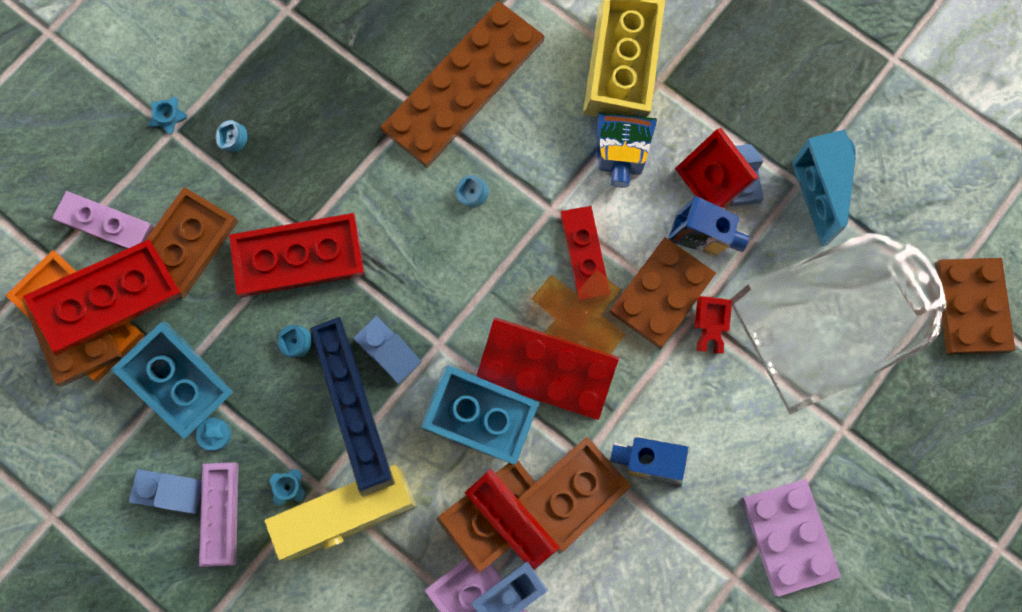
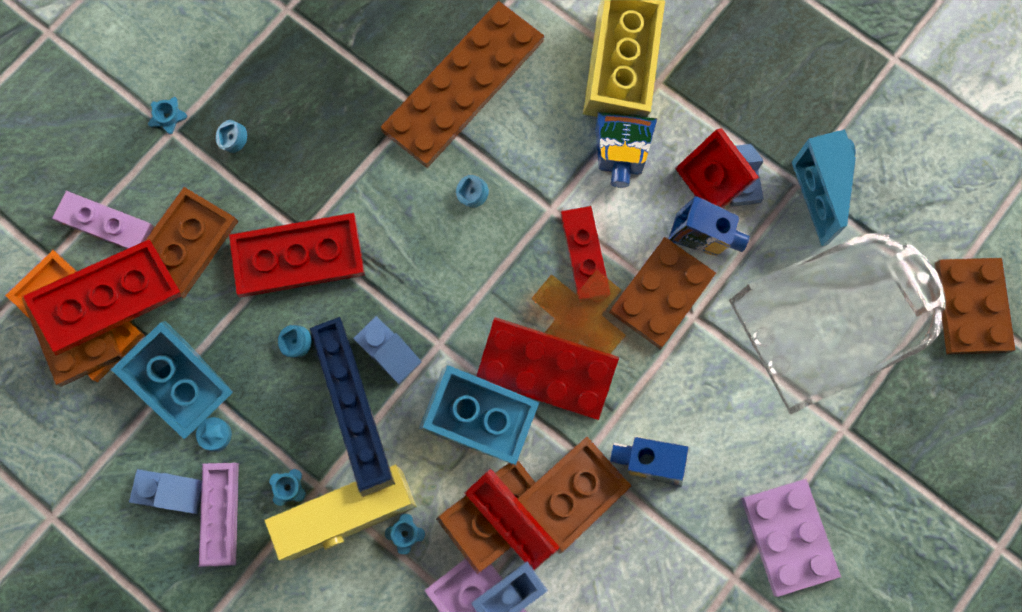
(404, 543): none -> dark azure plate
(713, 317): red plate -> none

